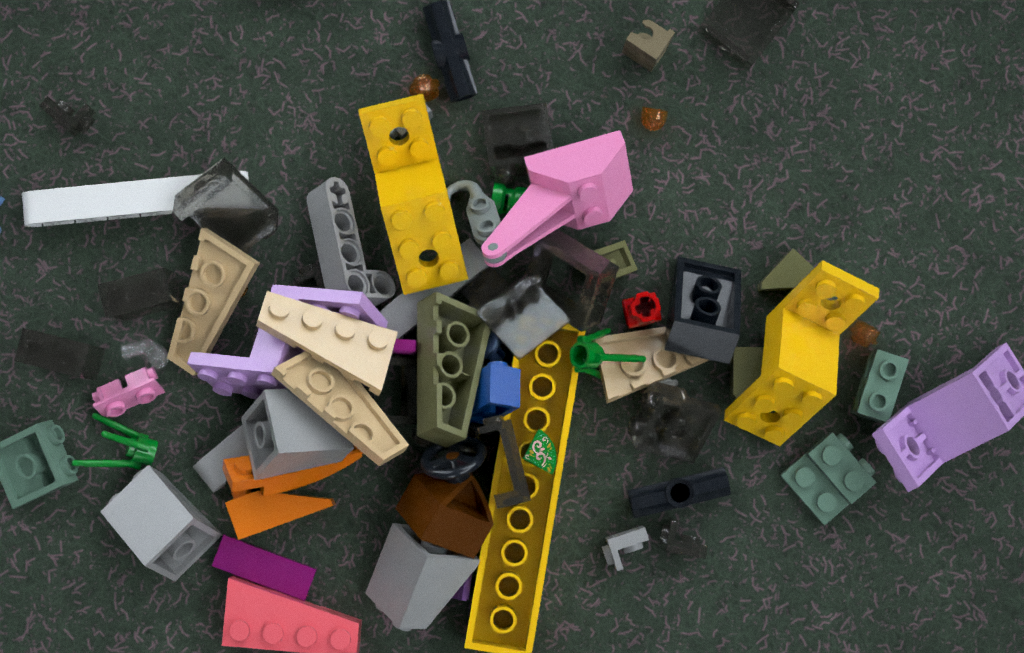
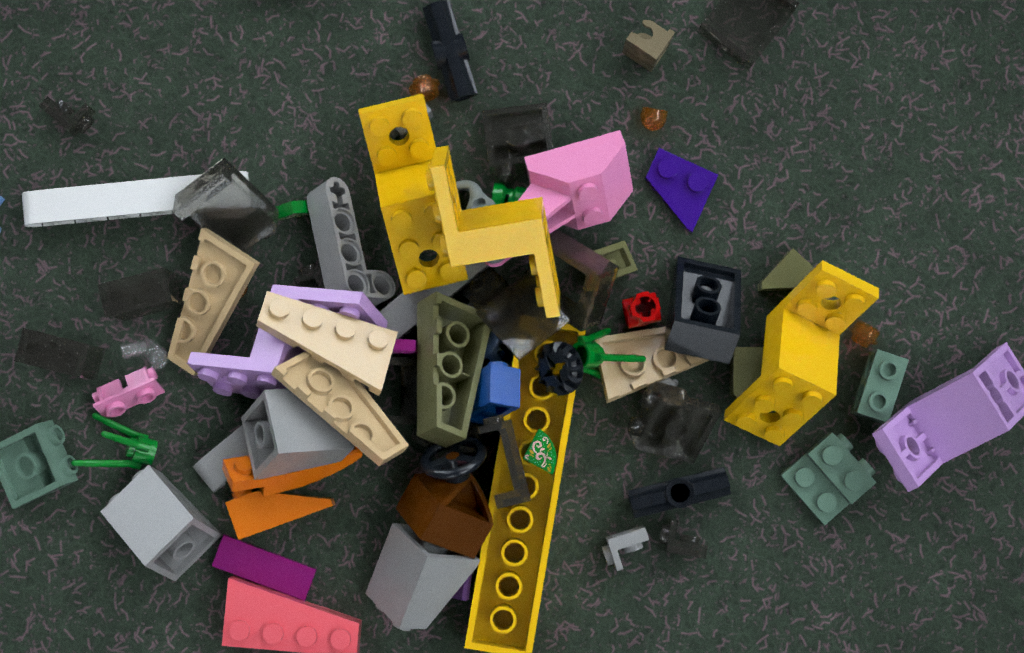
(292, 209): none -> green tile
(493, 231): none -> yellow bracket
(570, 374): none -> black gear
(681, 186): none -> dark purple wing

